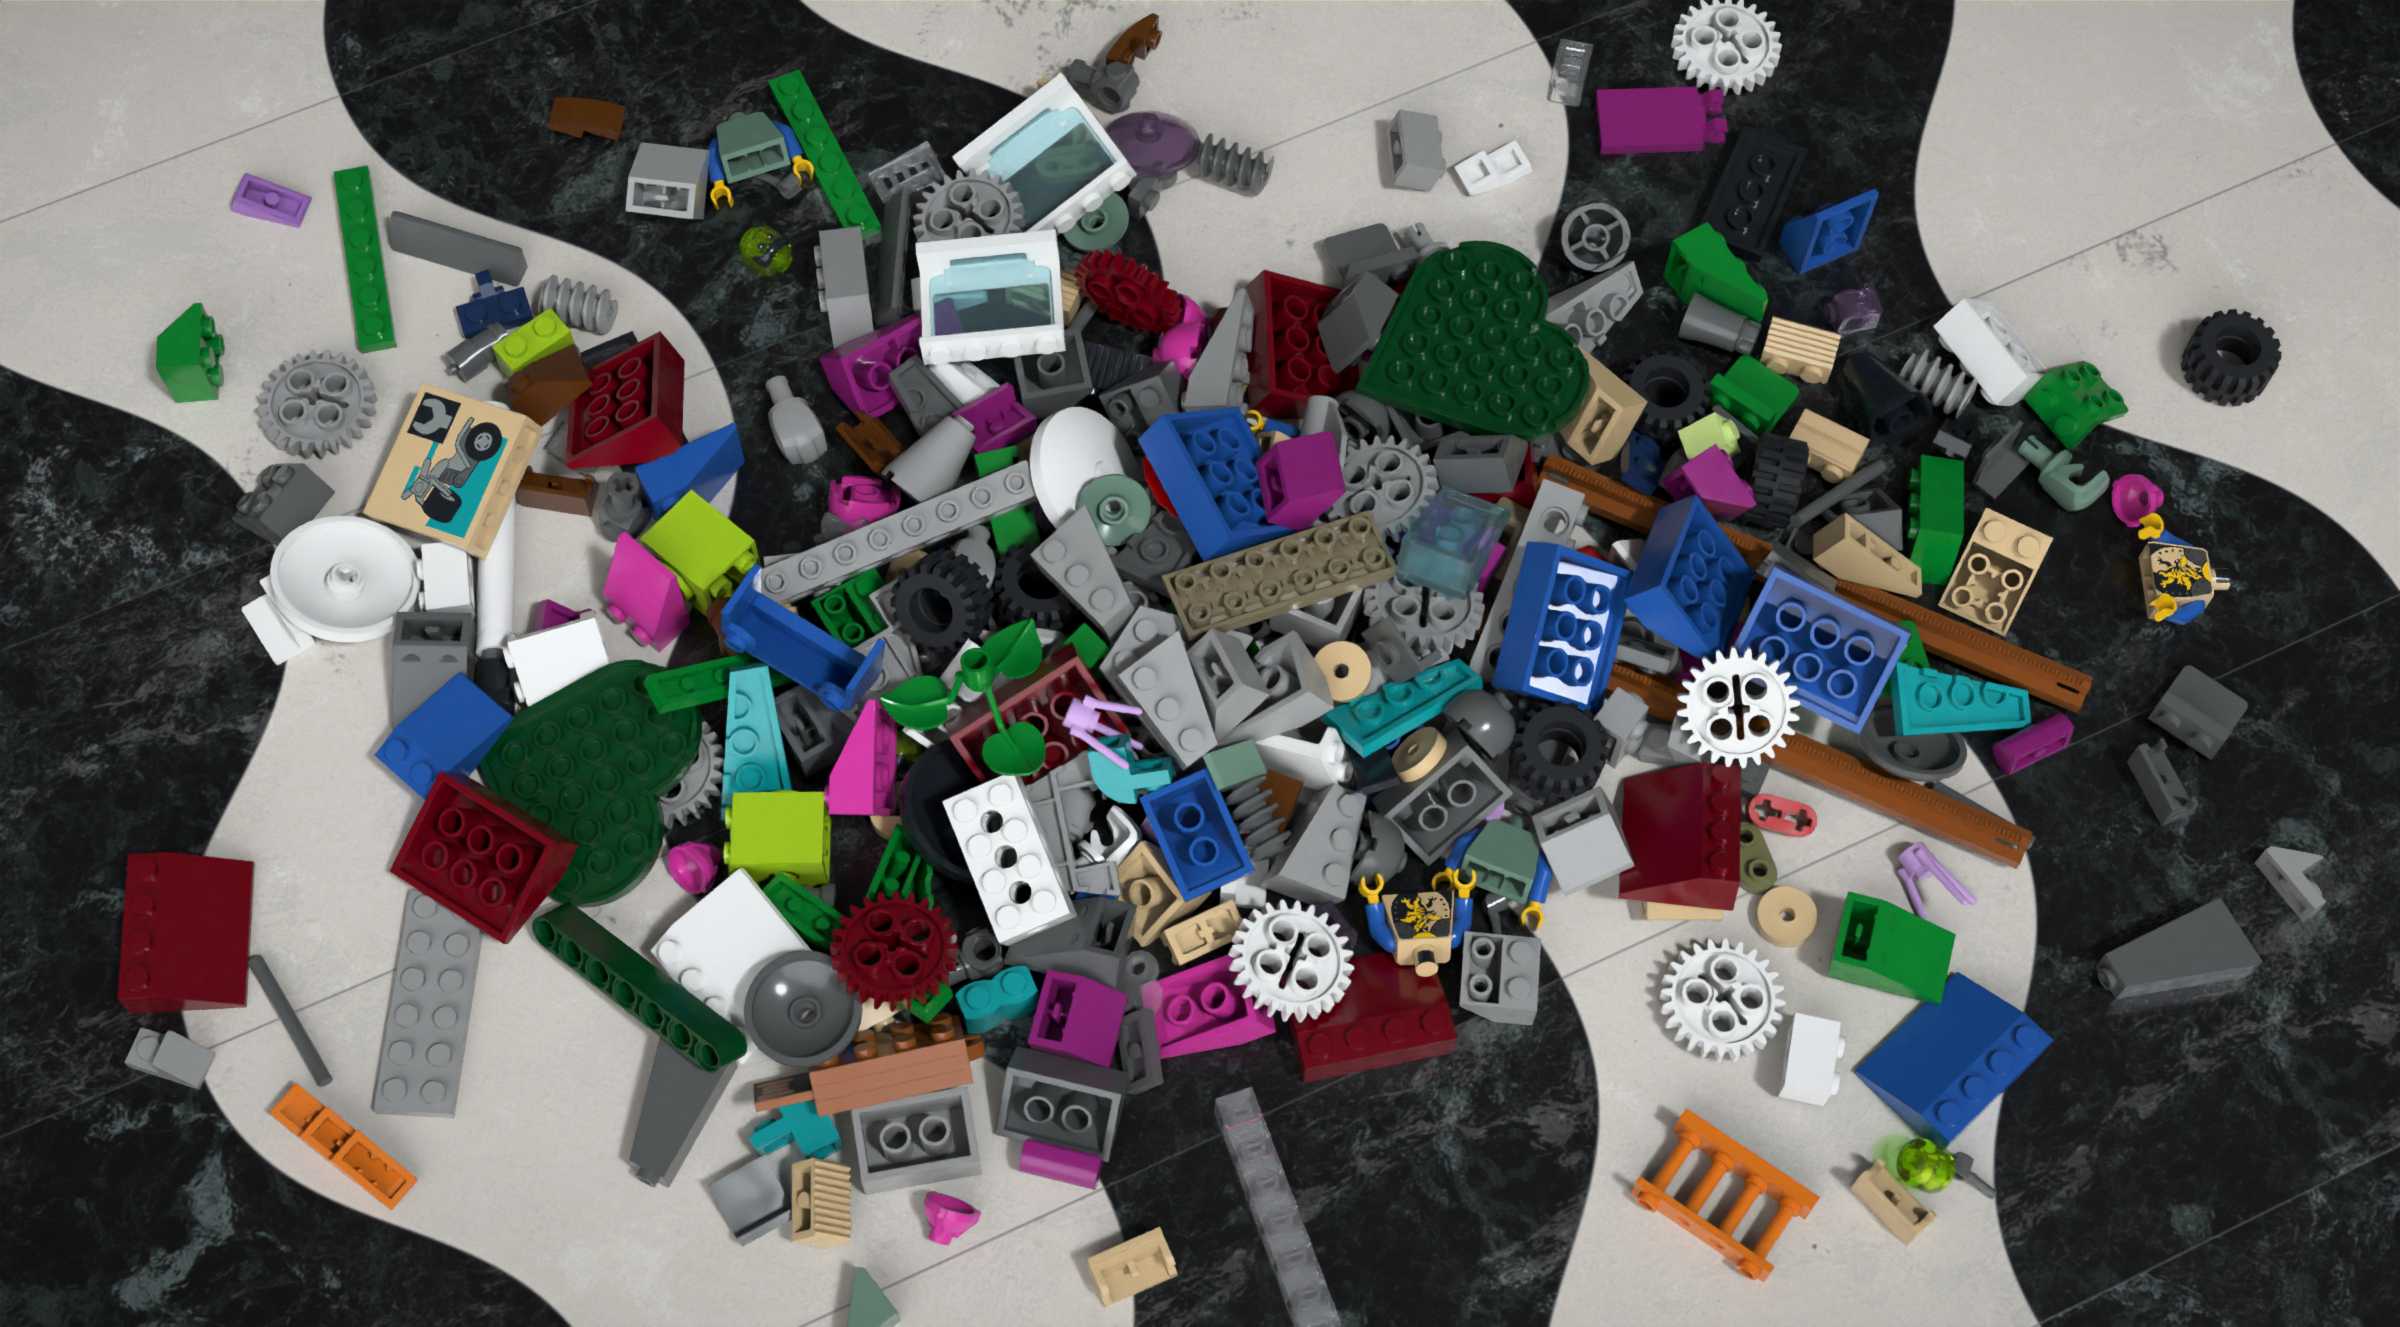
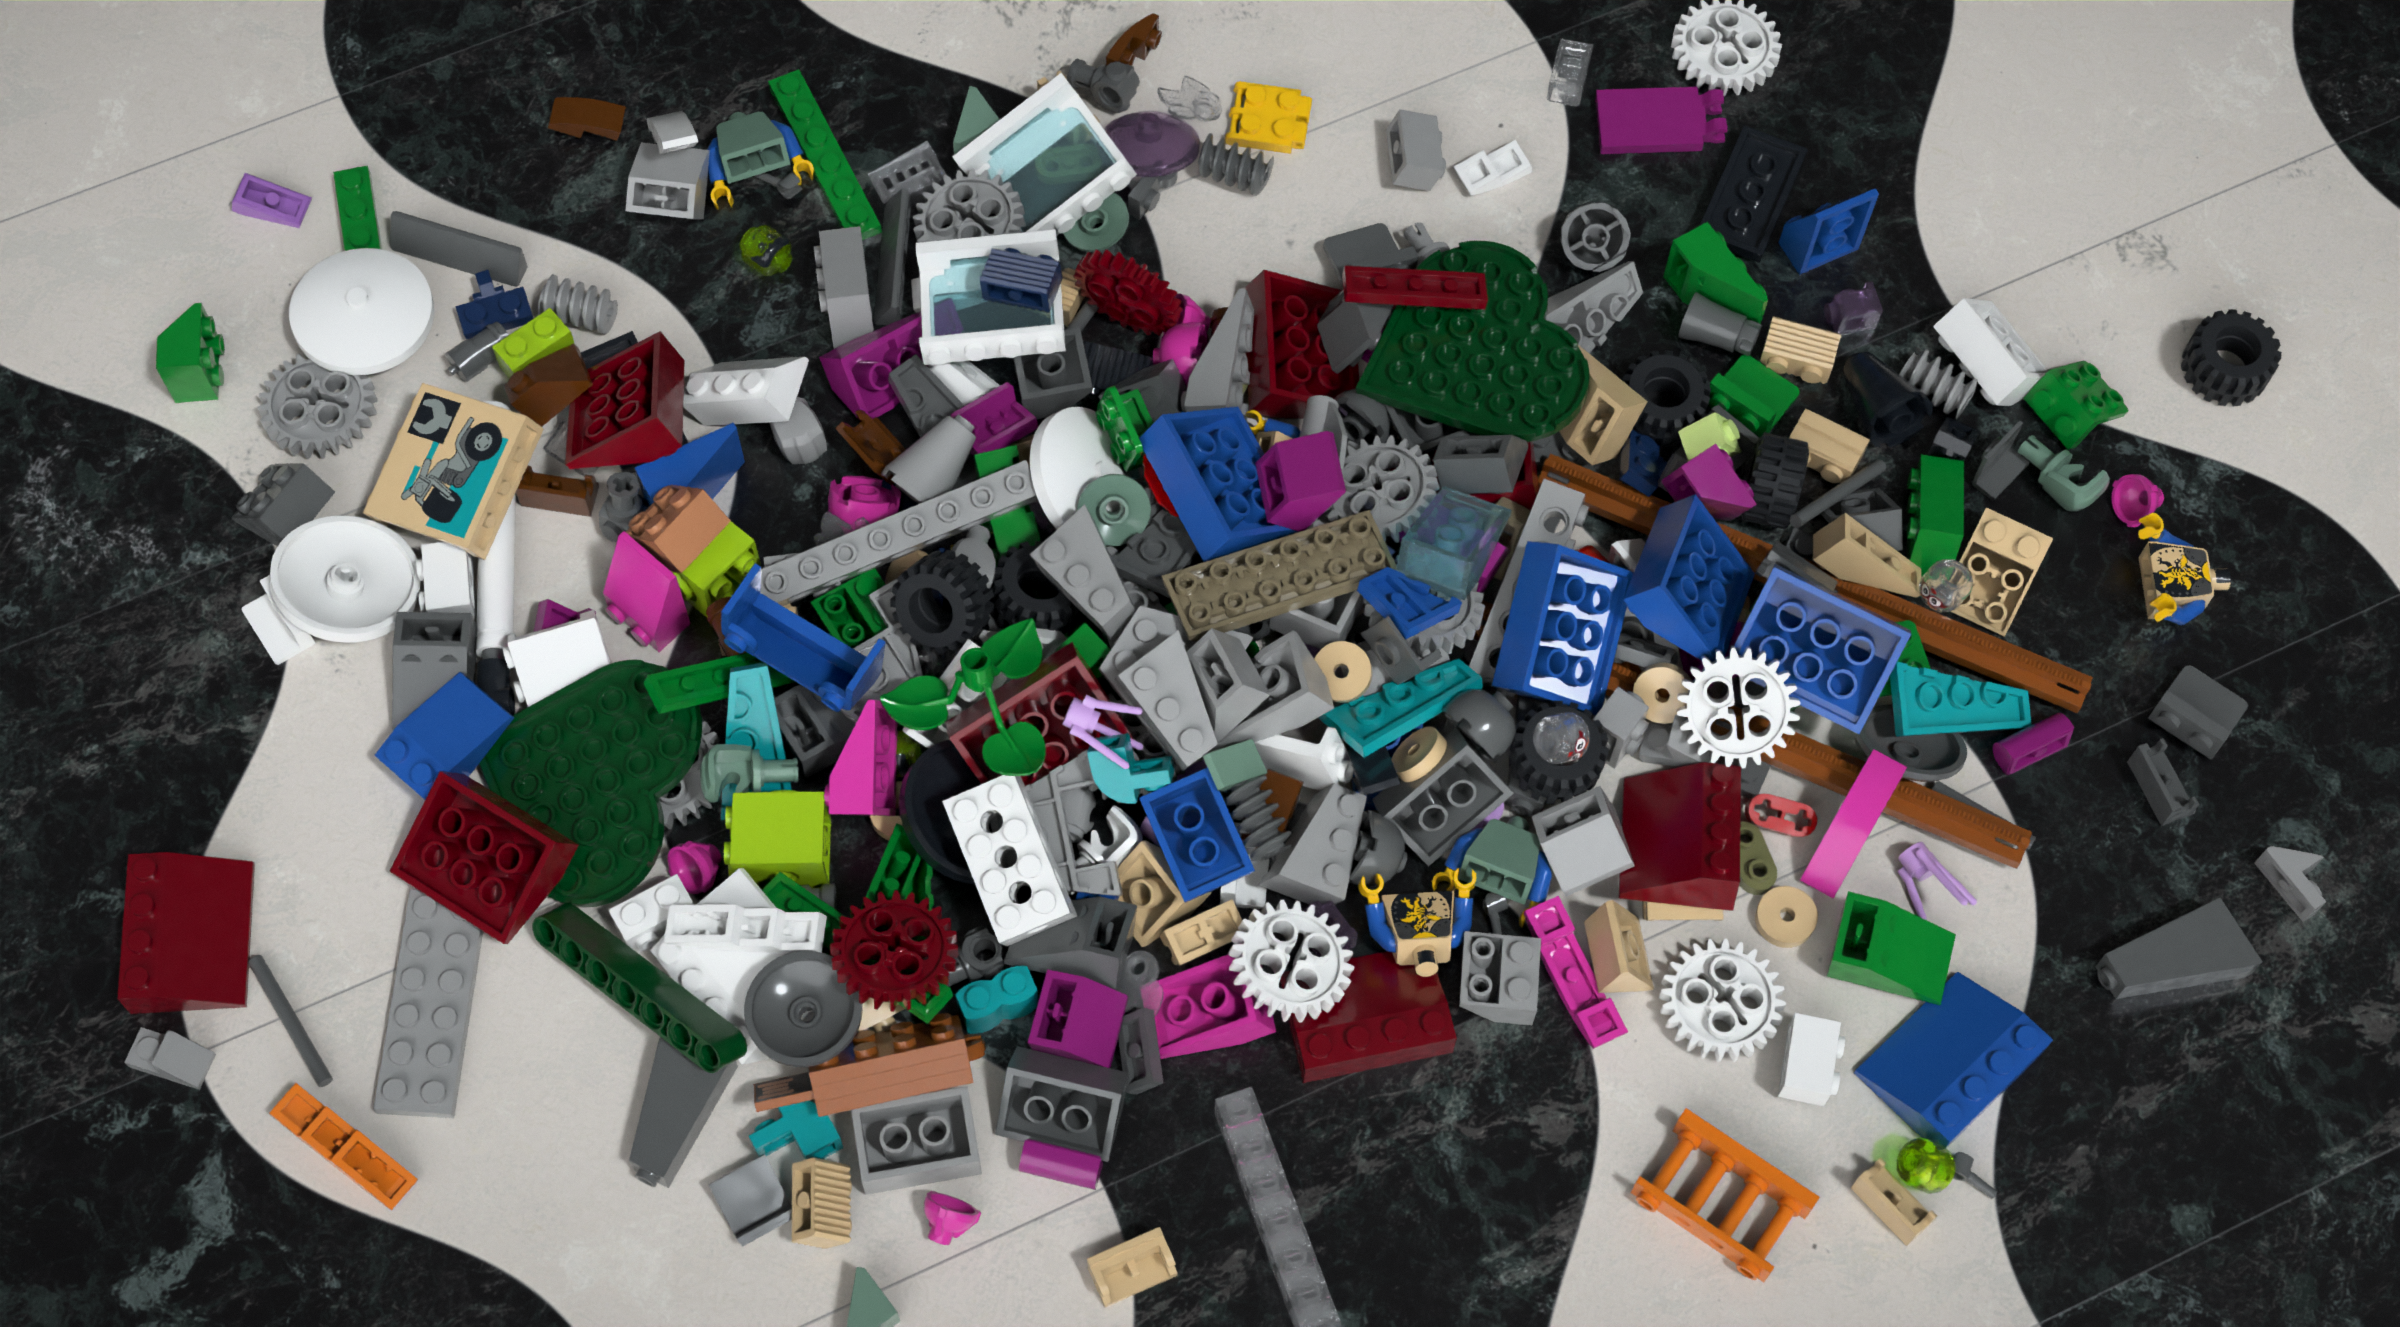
(361, 311): none -> white dish
(644, 916): none -> white brick
(672, 132): none -> white slope
(678, 525): none -> nougat slope
(743, 767): none -> sand green piece
(744, 928): none -> white slope
(745, 391): none -> white slope
(975, 119): none -> sand green slope
(1021, 279): none -> dark blue brick
(1125, 421): none -> green bracket
(1192, 101): none -> clear plate
(1270, 118): none -> yellow plate
(1406, 601): none -> blue wing
(1414, 287): none -> dark red plate
(1561, 737): none -> clear head
(1572, 974): none -> dark pink slope
(1617, 950): none -> tan slope
(1661, 676): none -> tan piece
(1853, 823): none -> dark pink slope
(1945, 585): none -> clear head

